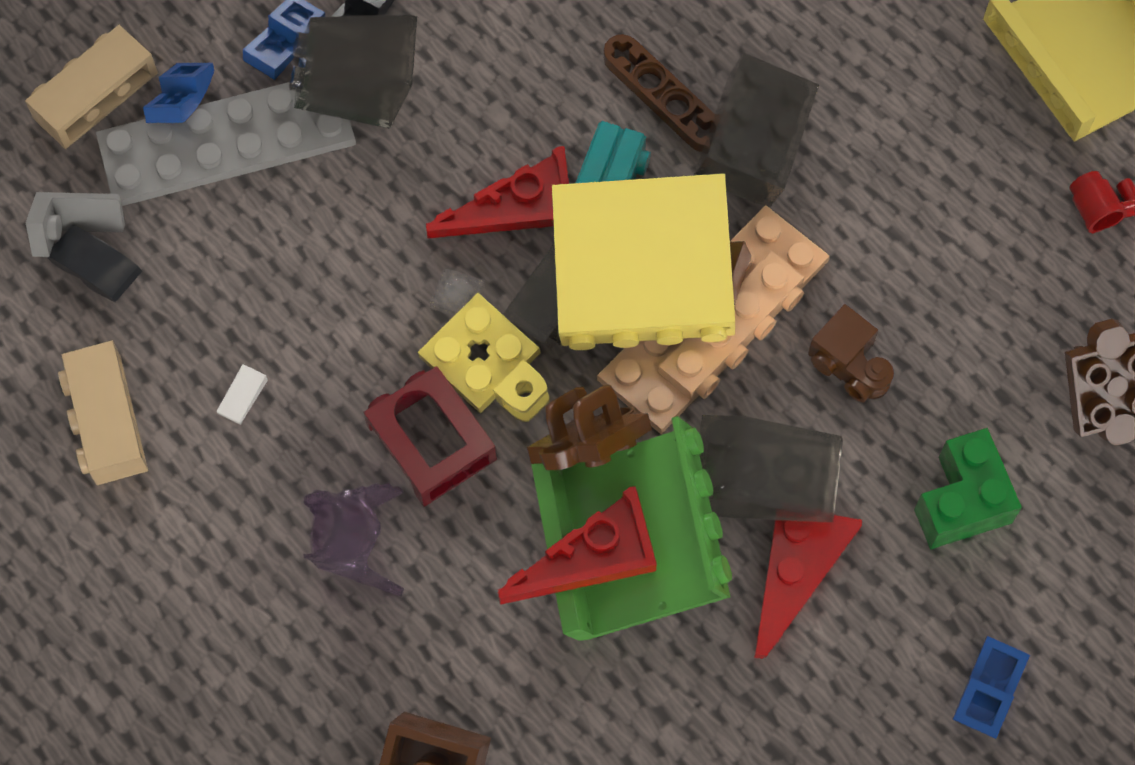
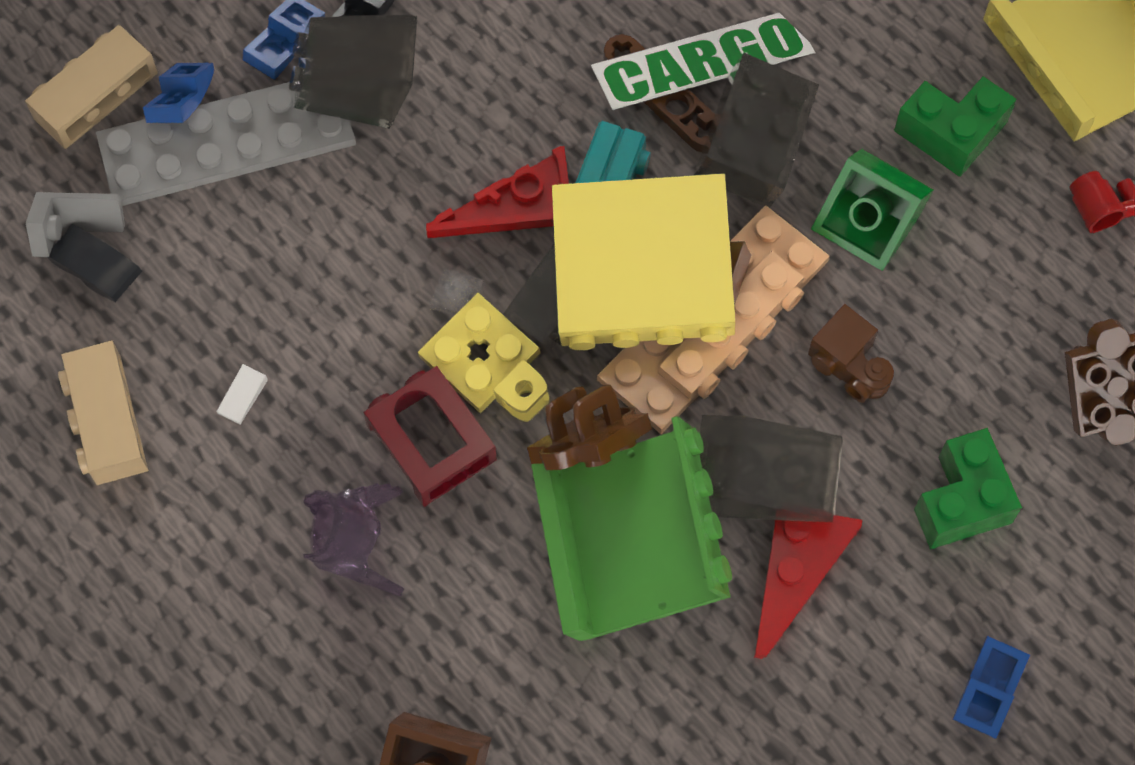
(601, 551): red wing -> none
(697, 60): none -> sticker
(871, 208): none -> green slope
(953, 130): none -> green brick

